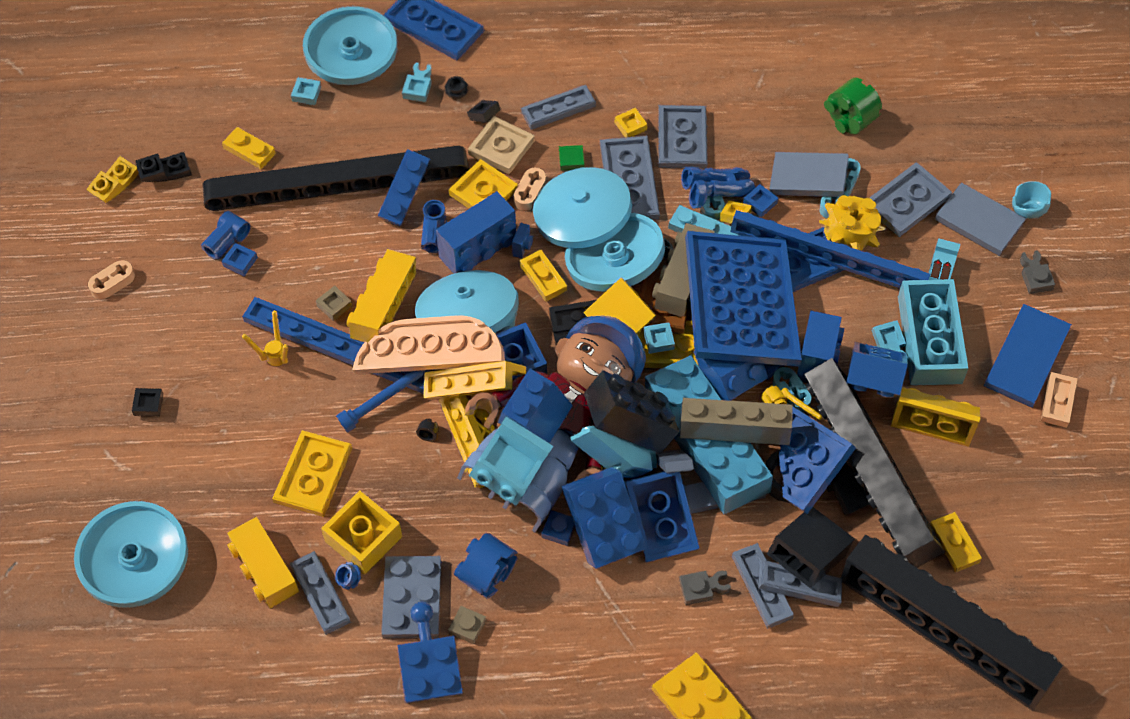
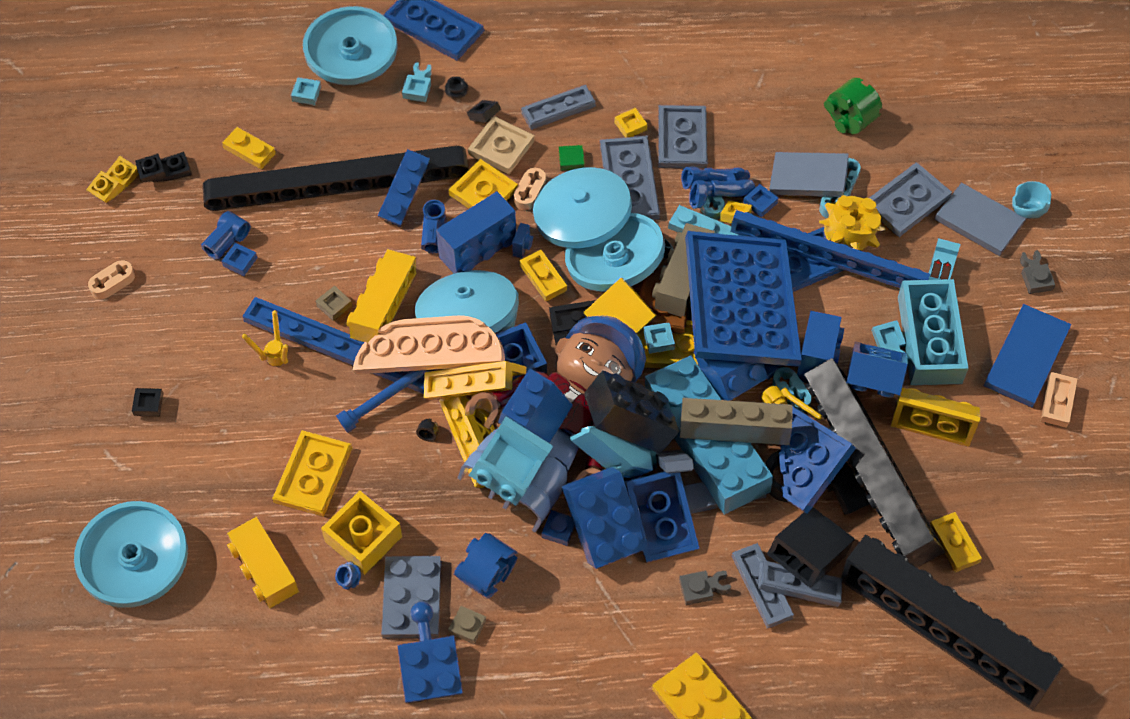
(320, 593): sand blue tile -> none

